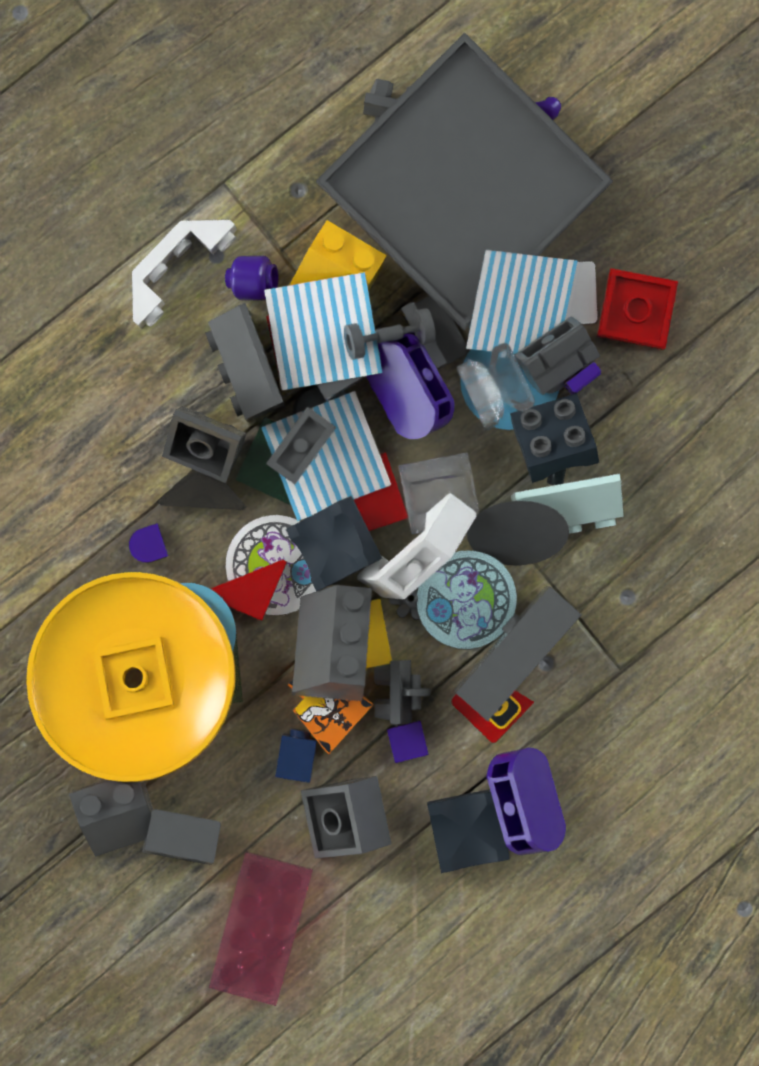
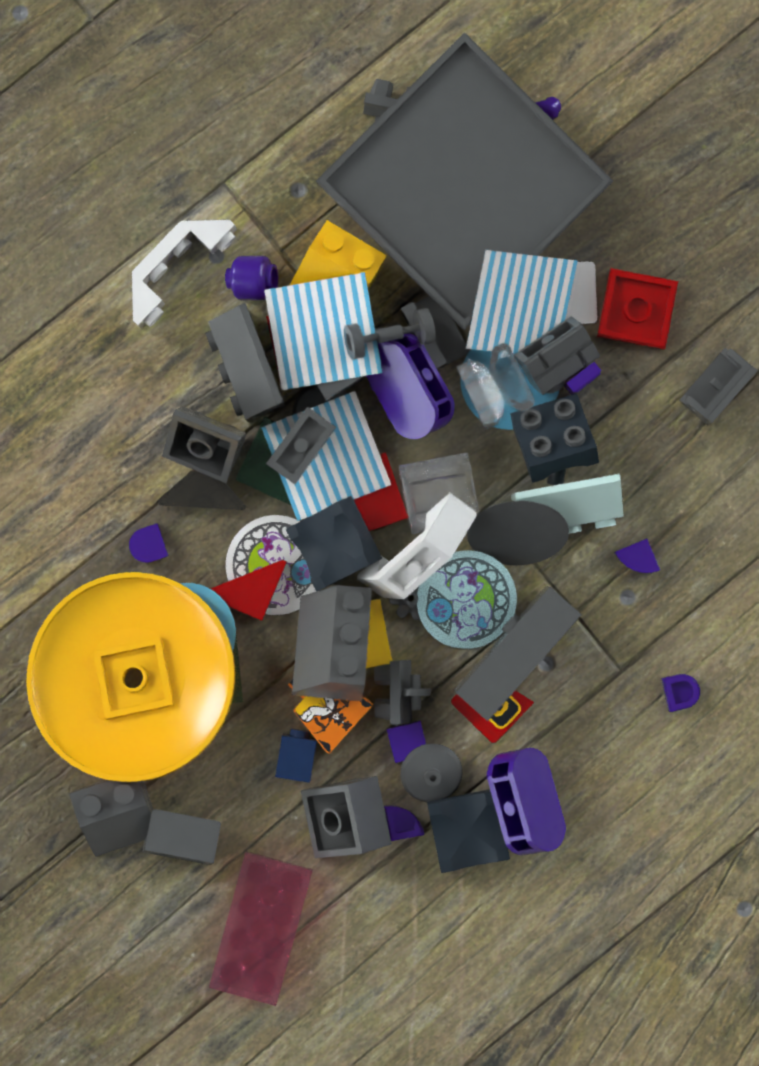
(402, 823): none -> dark purple tile
(431, 772): none -> dark grey piece
(638, 557): none -> dark purple tile
(680, 691): none -> dark purple tile
(718, 385): none -> dark grey hinge

